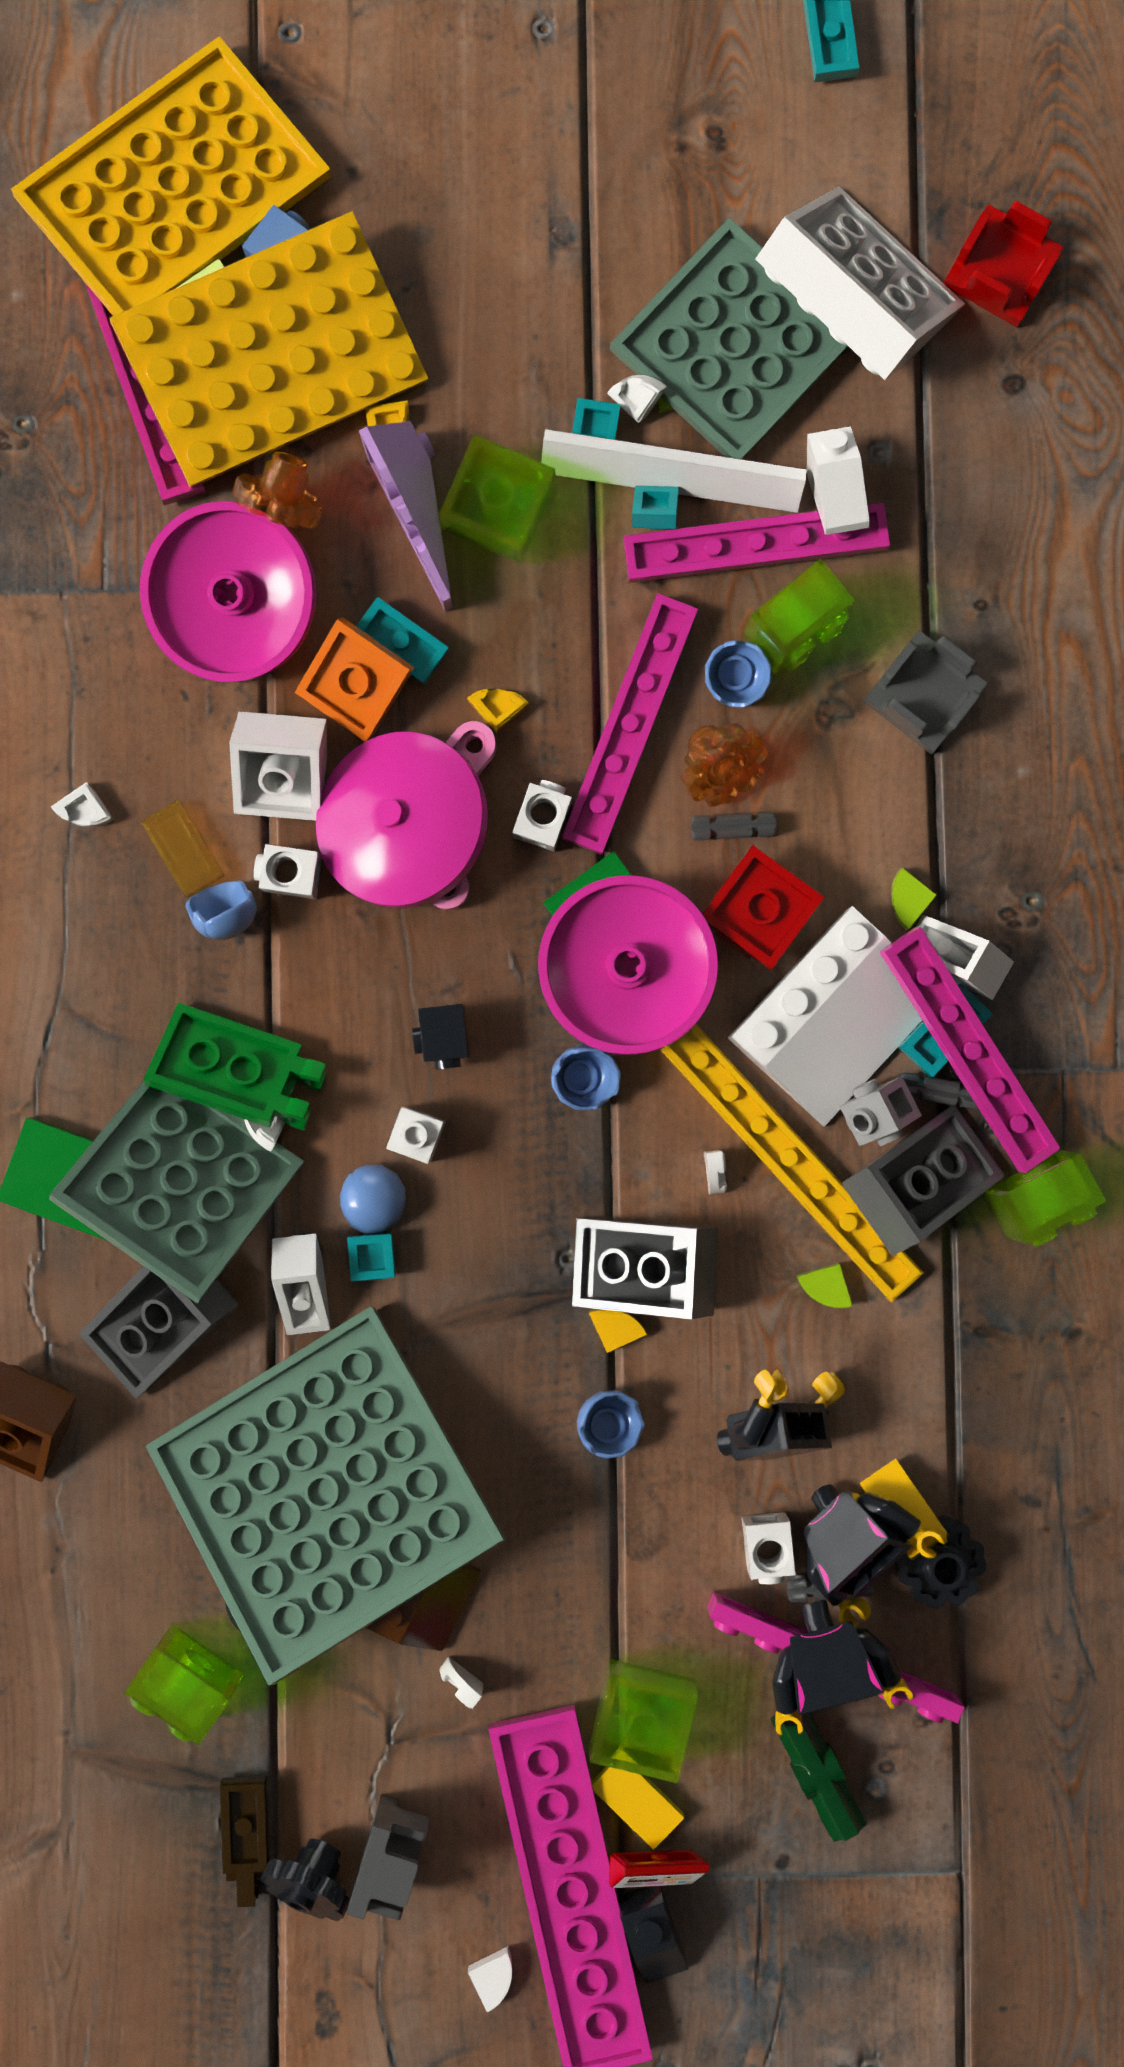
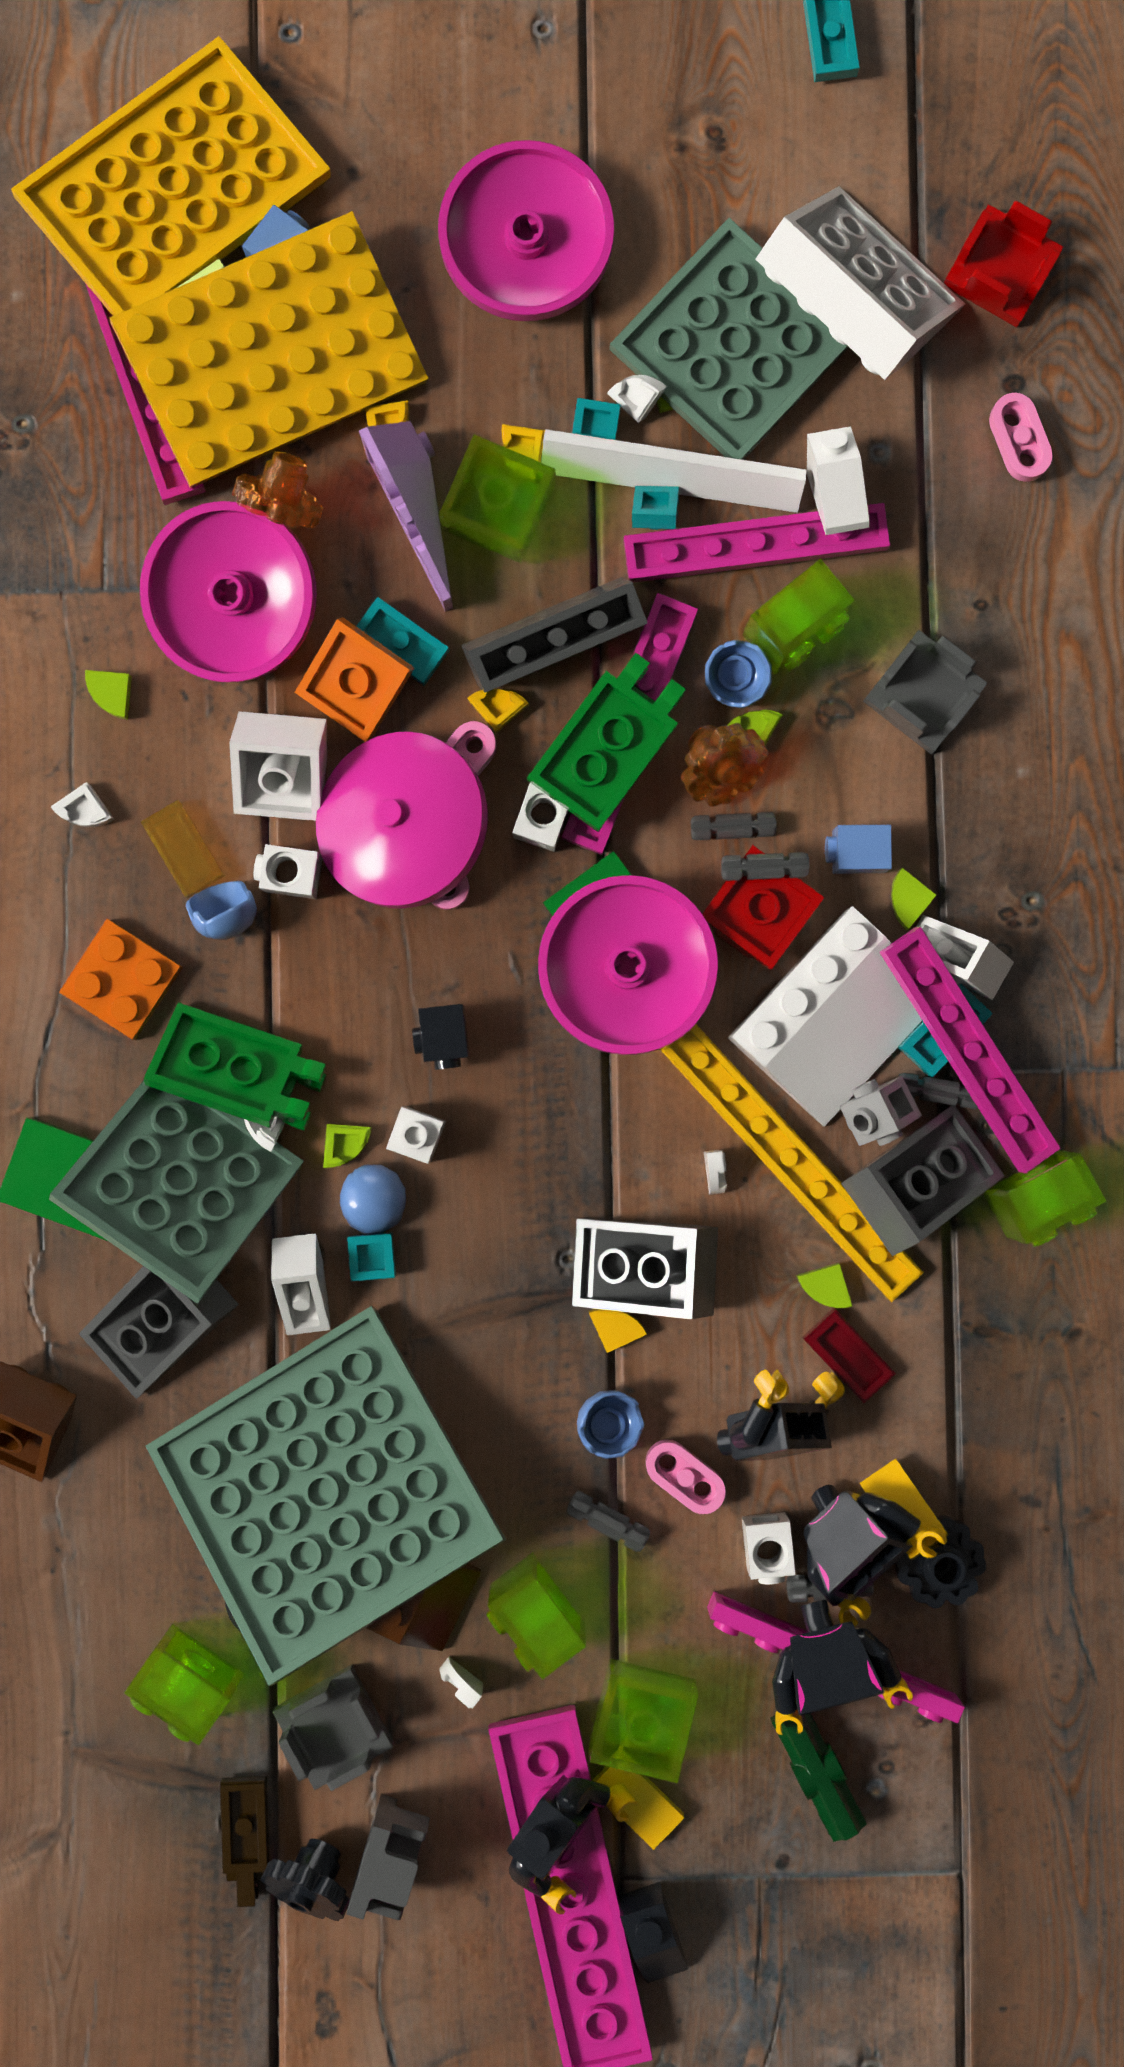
(110, 691): none -> lime tile
(121, 979): none -> orange plate
(332, 1731): none -> dark grey panel
(344, 1143): none -> lime tile
(492, 1977): white tile -> none
(523, 441): none -> yellow tile
(526, 230): none -> dark pink dish
(535, 1617): none -> clear neon green brick
(554, 634): none -> dark grey brick
(554, 1828): none -> black torso
(585, 1077): medium blue hair -> none
(607, 744): none -> green tile
(608, 1521): none -> dark grey axle
(656, 1868): red slope -> none
(684, 1475): none -> bright pink plate
(761, 721): none -> lime tile
(765, 866): none -> dark grey axle
(848, 1355): none -> dark red tile
(859, 849): none -> medium blue brick
(1024, 438): none -> bright pink plate

